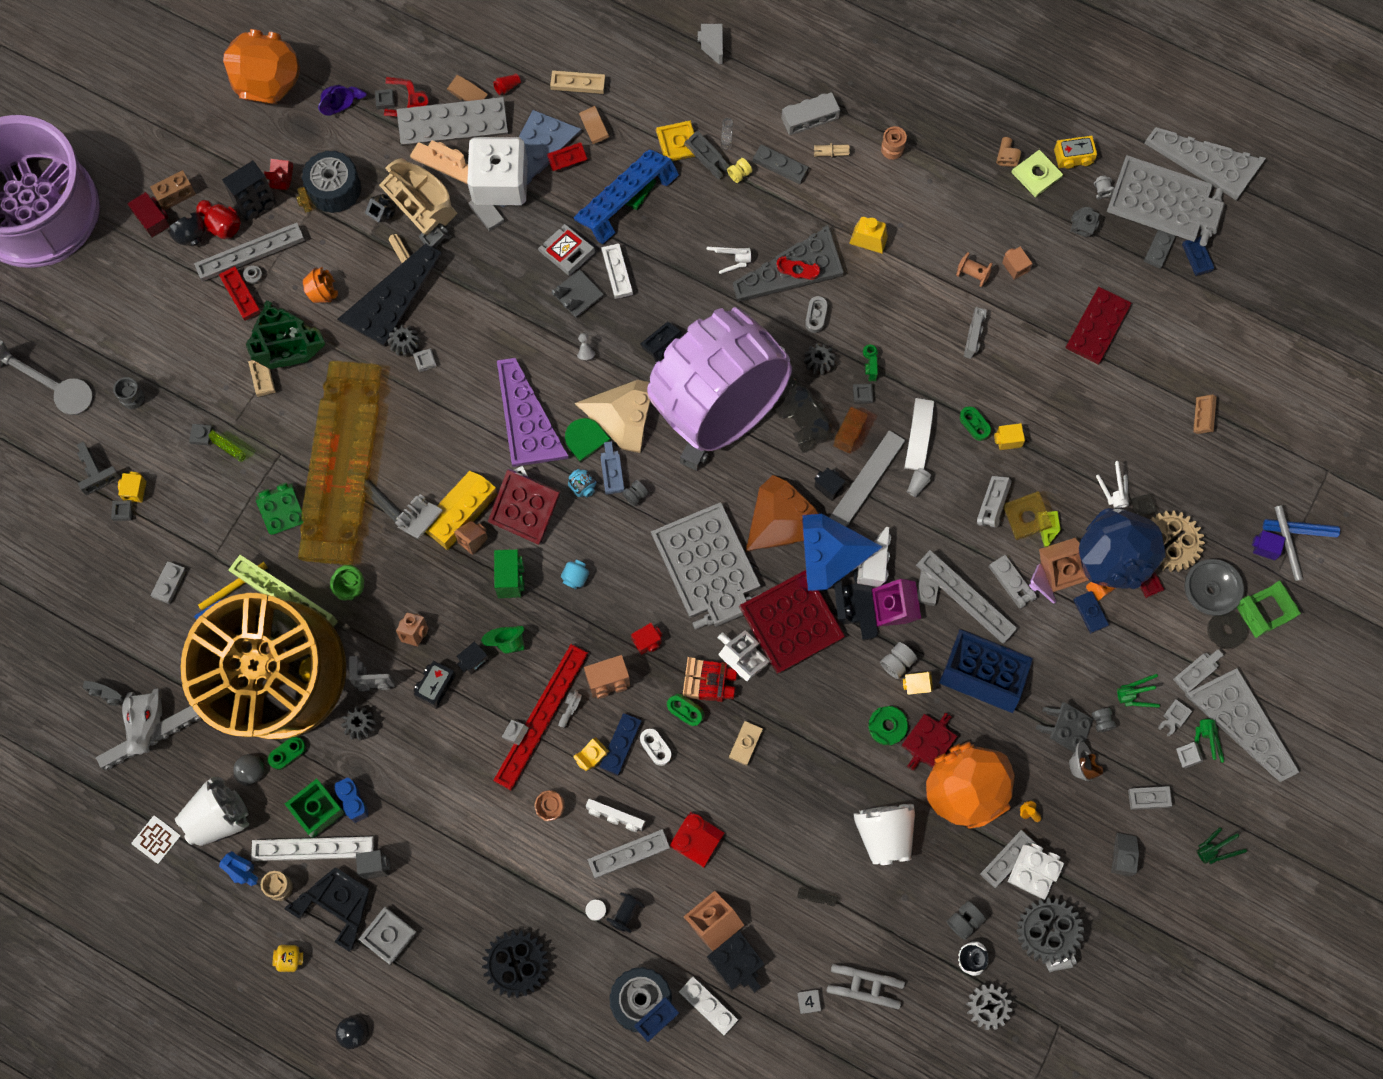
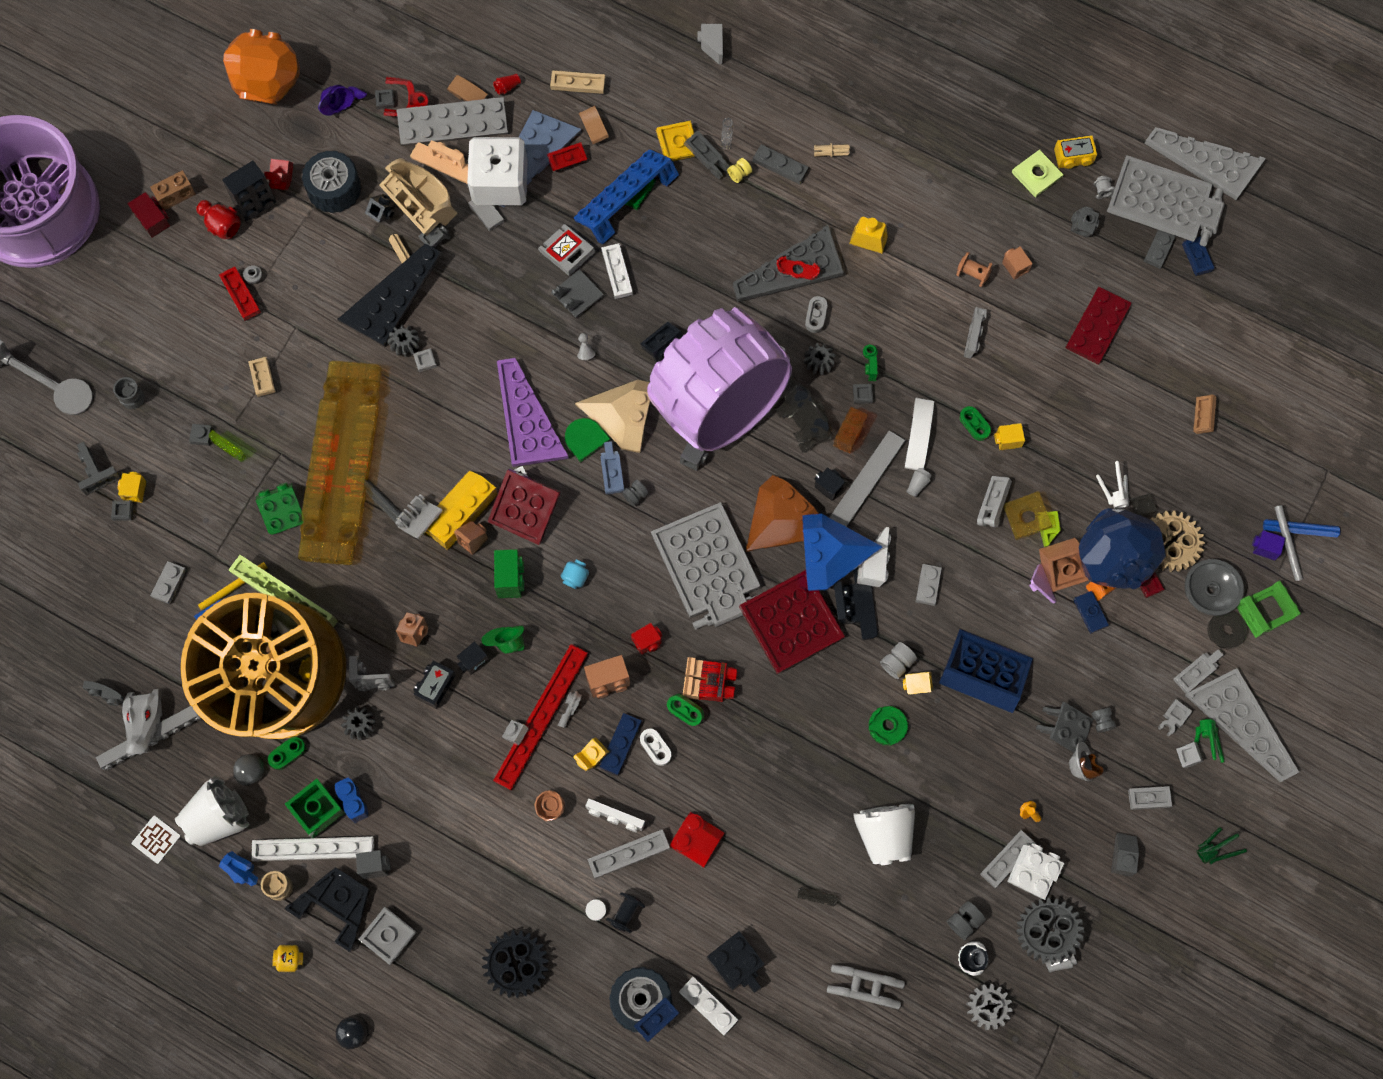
(188, 230): black cylinder -> none
(249, 251): light grey plate -> none
(282, 339): dark green wedge -> none
(303, 200): clear yellow plate -> none
(319, 286): orange cone -> none
(347, 582): bright green hair -> none
(582, 483): medium azure head -> none
(714, 921): nougat slope -> none
(742, 255): white plant -> none
(743, 655): white plate -> none
(745, 743): tan plate -> none
(809, 1001): light grey tile -> none
(810, 113): light grey brick -> none
(893, 142): nougat wheel -> none
(896, 603): magenta slope -> none
(928, 740): dark red plate -> none
(966, 596): light grey plate -> none
(970, 785): orange rock -> none
(1007, 154): medium nougat piece -> none
(1012, 581): light grey plate -> none
(1127, 694): green plant -> none

